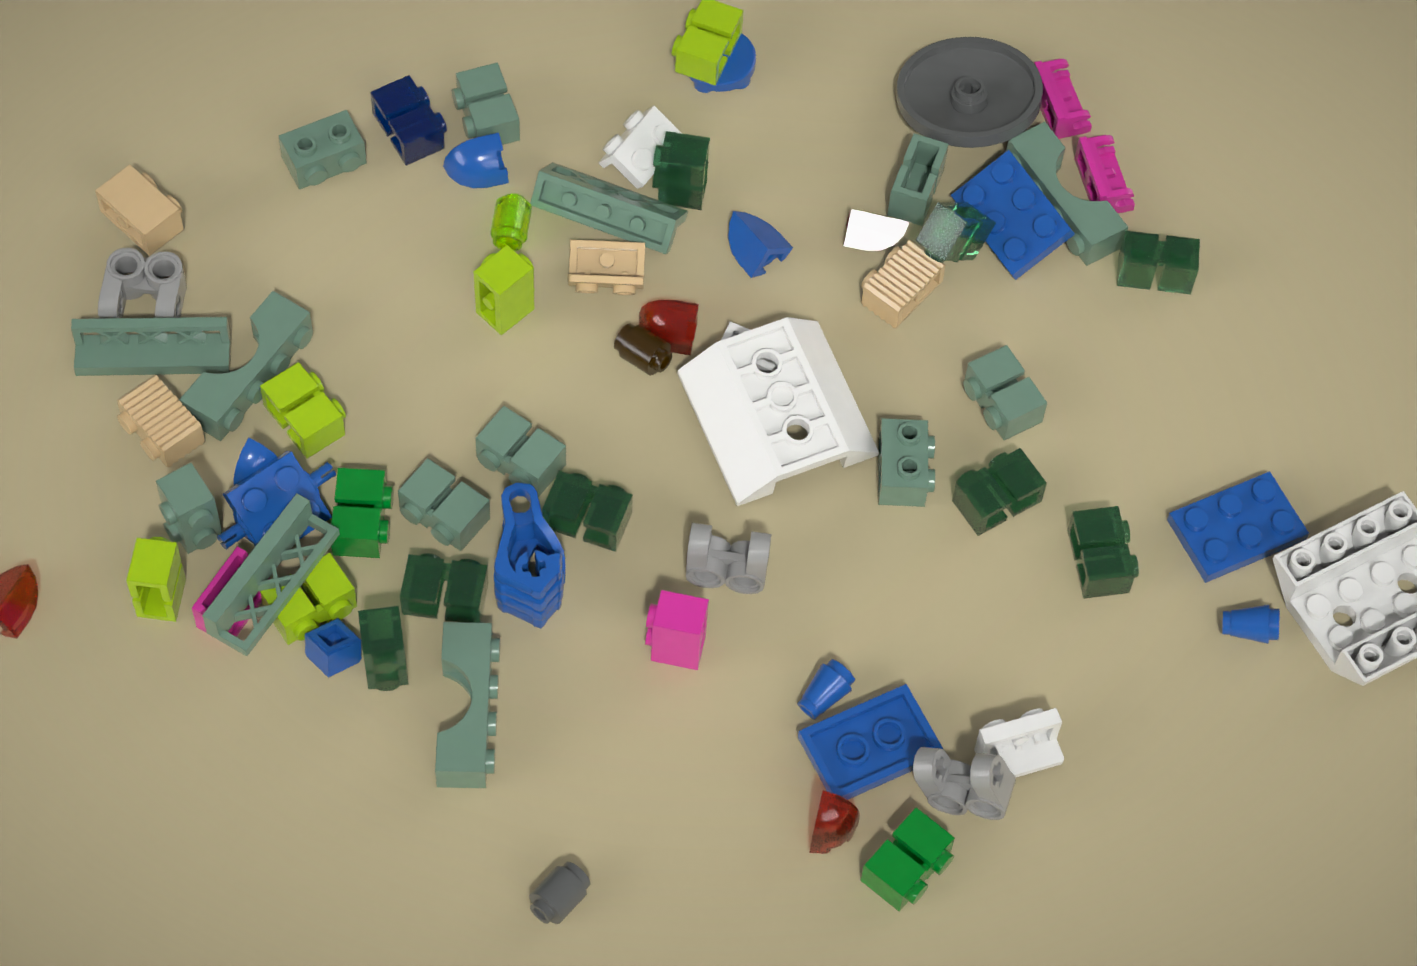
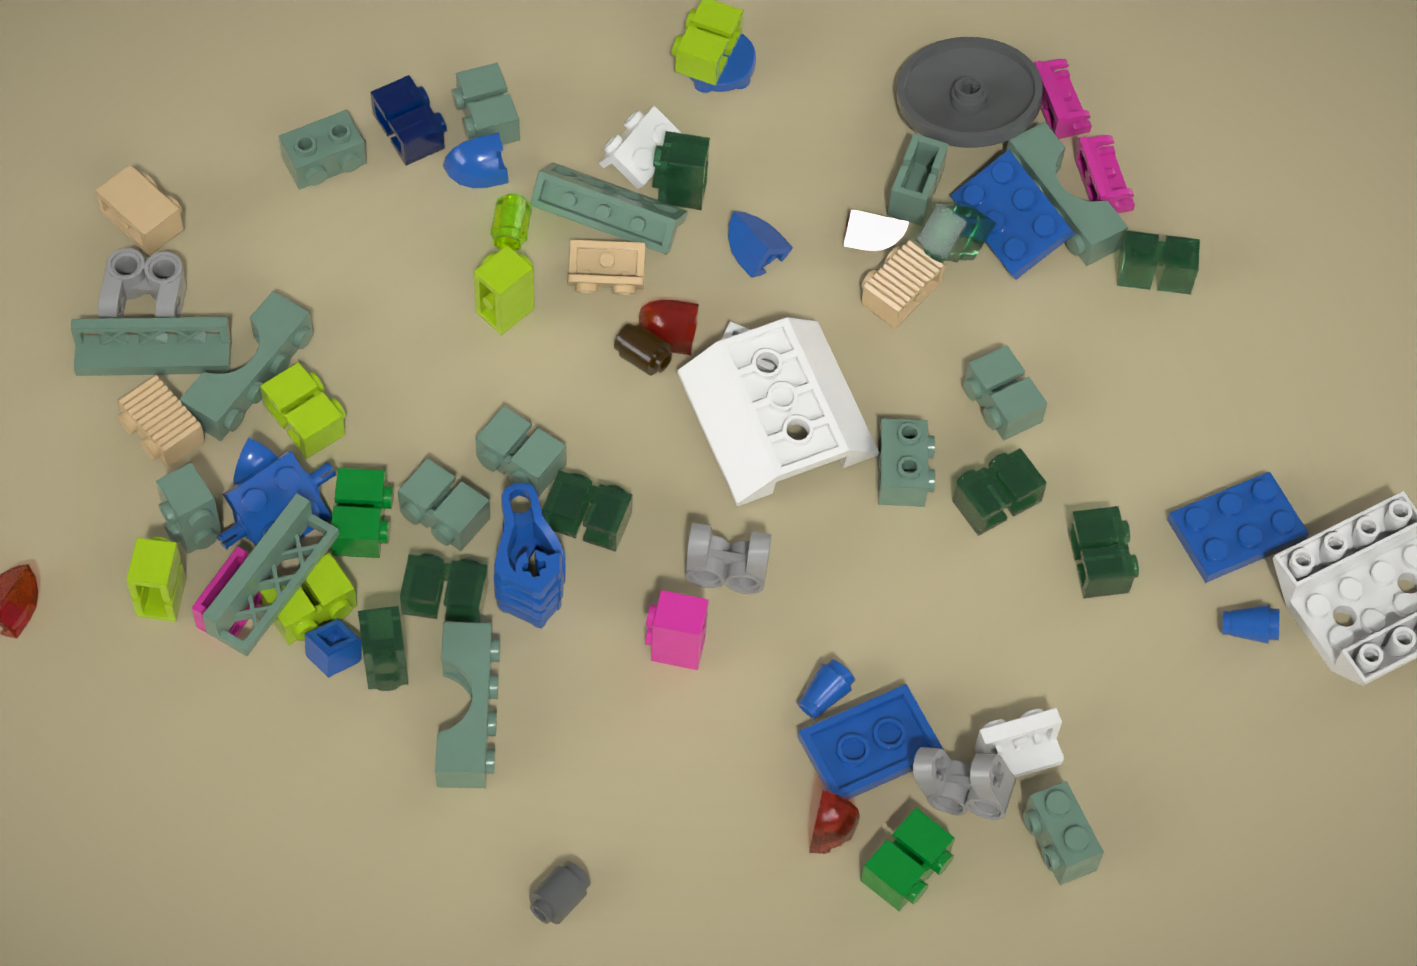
(1062, 833): none -> sand green brick

